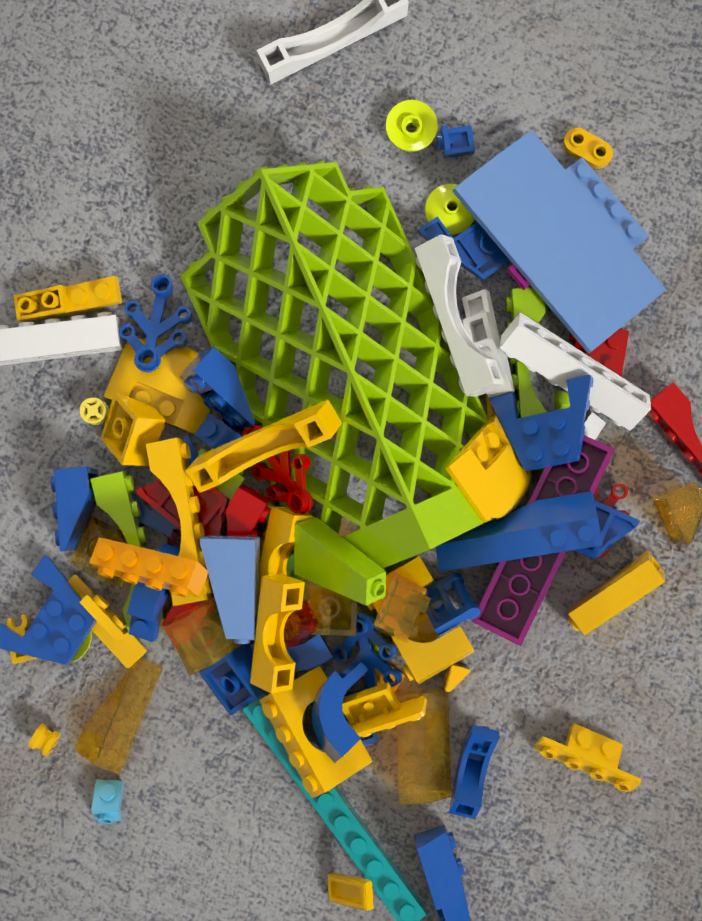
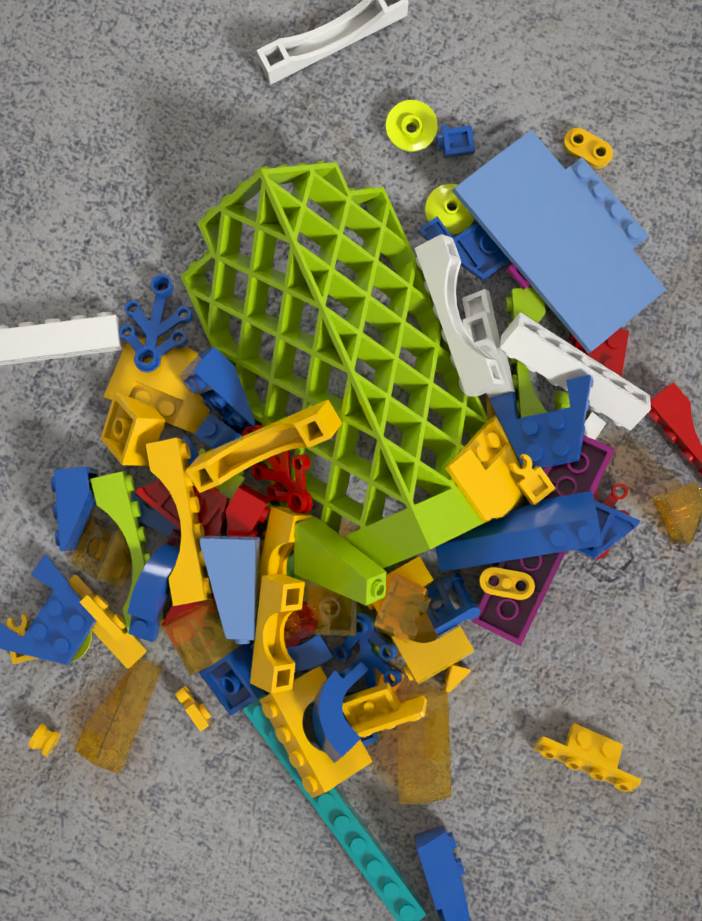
(67, 300): yellow slope -> none
(90, 408): light yellow wheel -> none
(107, 801): medium azure bracket -> none
(148, 566): light orange brick -> none
(197, 712): none -> yellow plate
(350, 891): yellow tile -> none
(471, 771): blue arch -> none
(507, 583): none -> yellow plate
(533, 482): none -> yellow plate
(617, 593): yellow slope -> none

